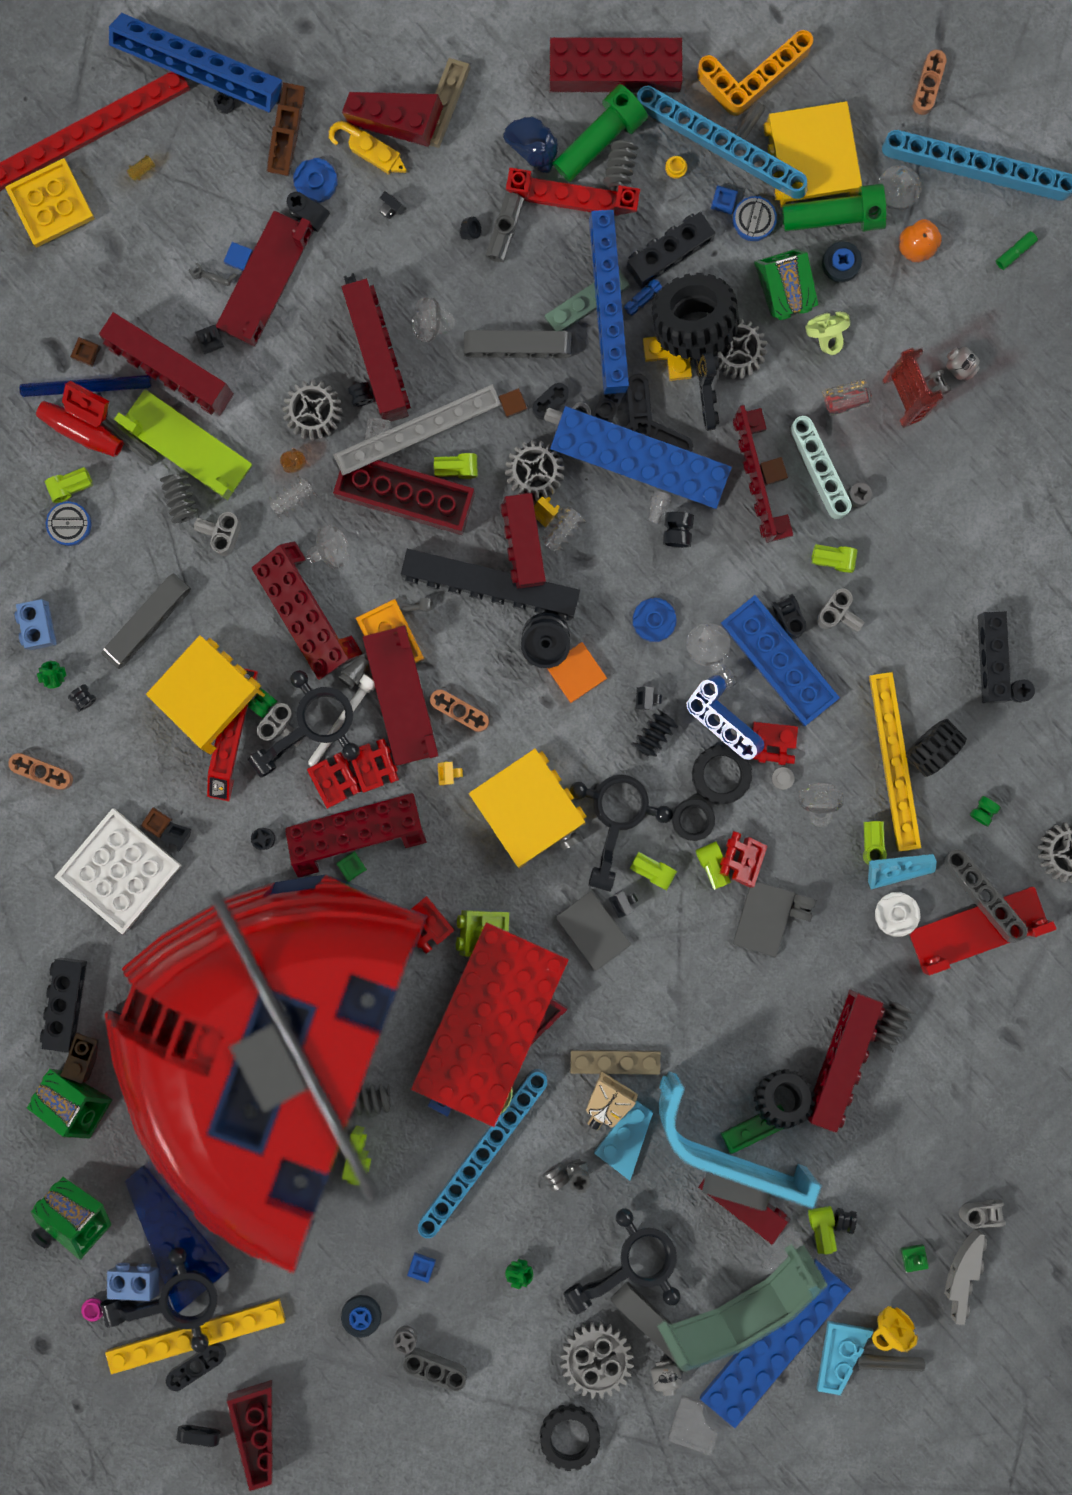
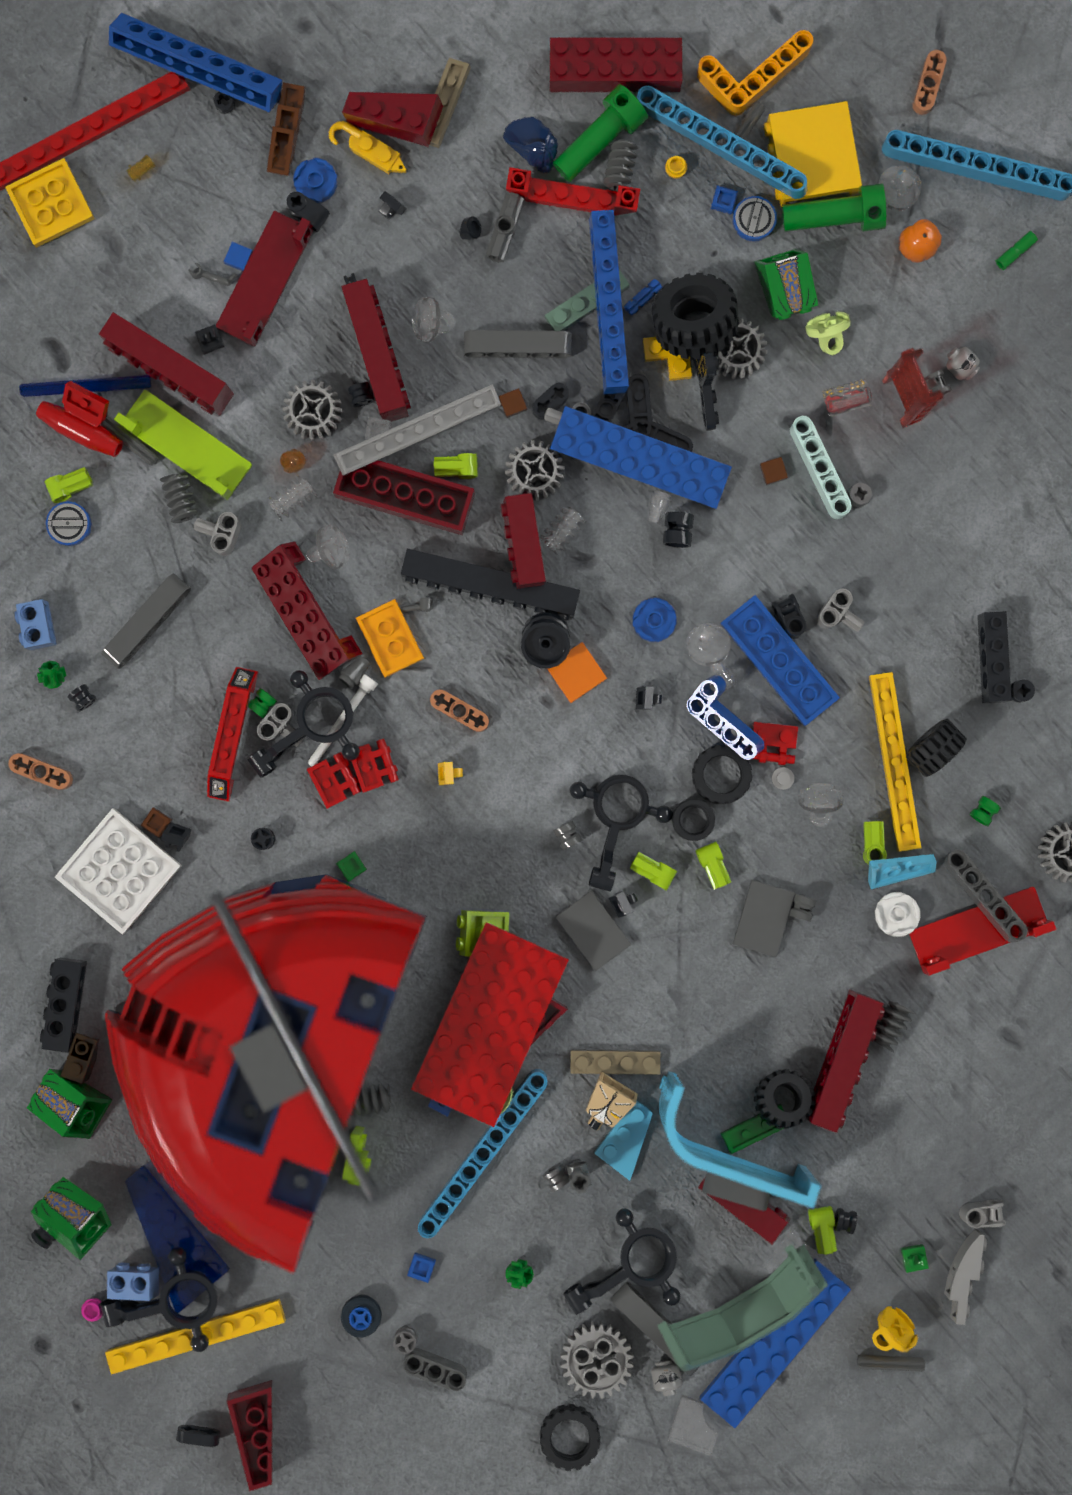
(85, 351): reddish brown tile -> none
(178, 1370): black beam -> none
(203, 692): yellow panel -> none
(353, 831): dark red bracket -> none
(400, 695): dark red bracket -> none
(435, 925): red plate -> none
(528, 807): yellow panel -> none
(545, 511): yellow tile -> none
(654, 734): black piece -> none
(693, 224): black brick -> none
(747, 424): dark red bracket -> none
(749, 859): red plate -> none
(837, 269): black wheel -> none
(840, 558): lime piece -> none
(840, 1352): medium azure wing -> none

